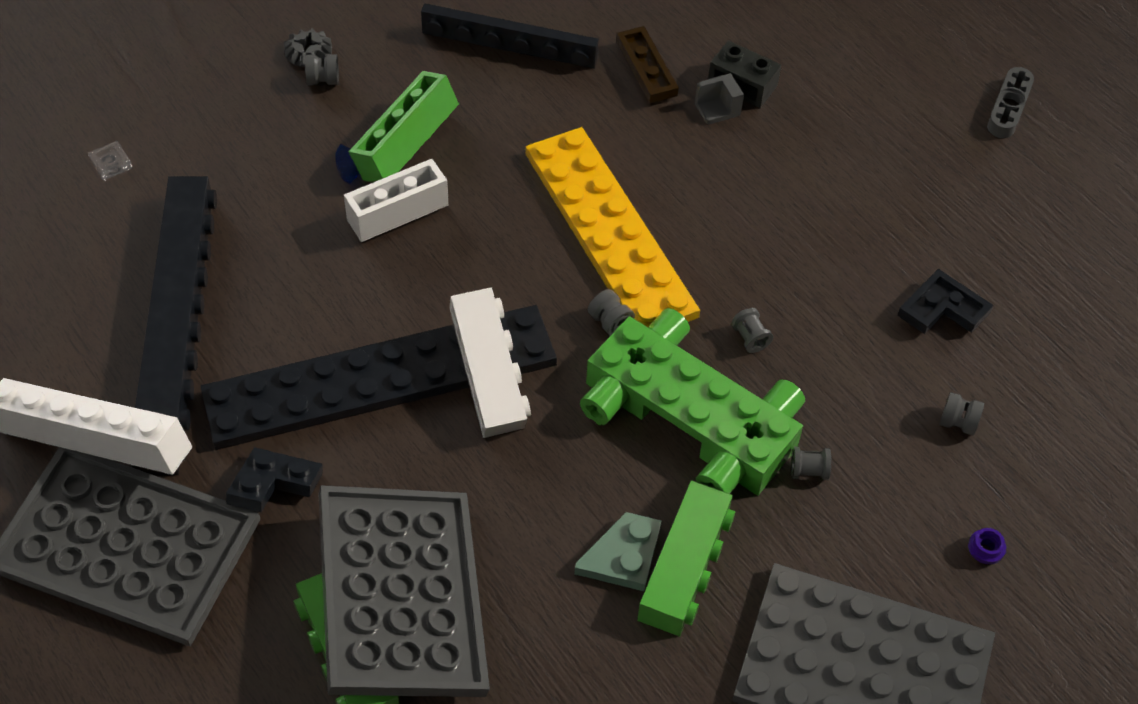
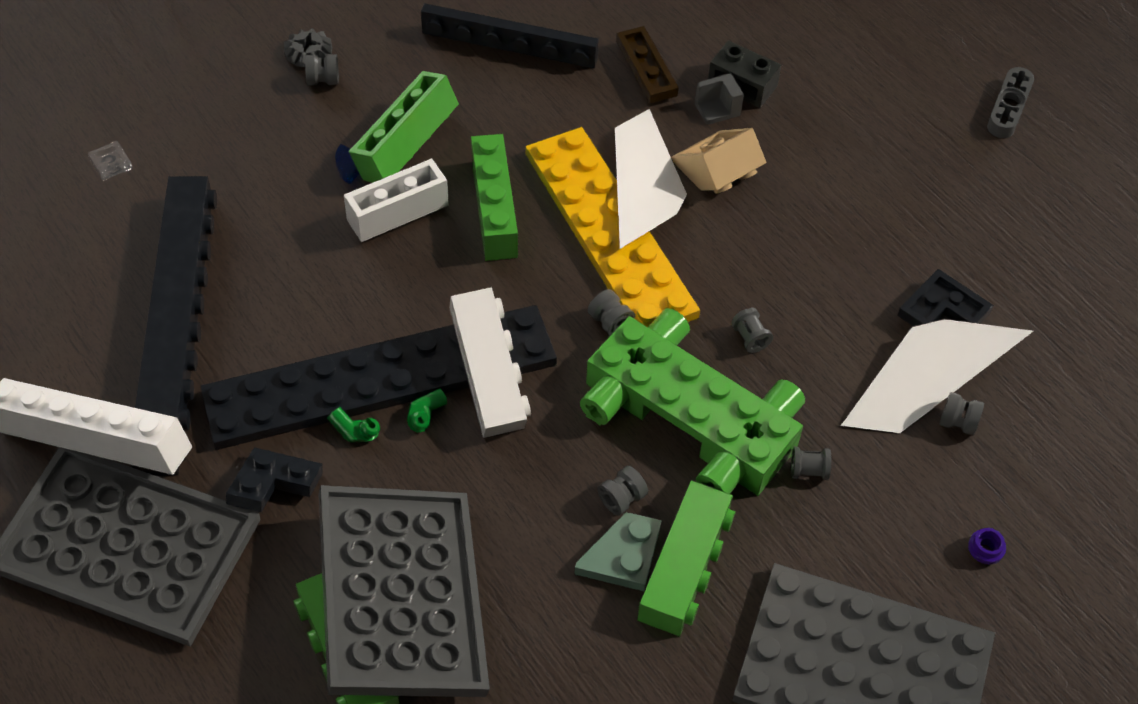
(354, 430): none -> green arm
(421, 410): none -> green arm
(494, 197): none -> bright green brick
(621, 491): none -> dark grey wheel
(646, 178): none -> white sticker
(721, 159): none -> tan slope
(928, 367): none -> white sticker

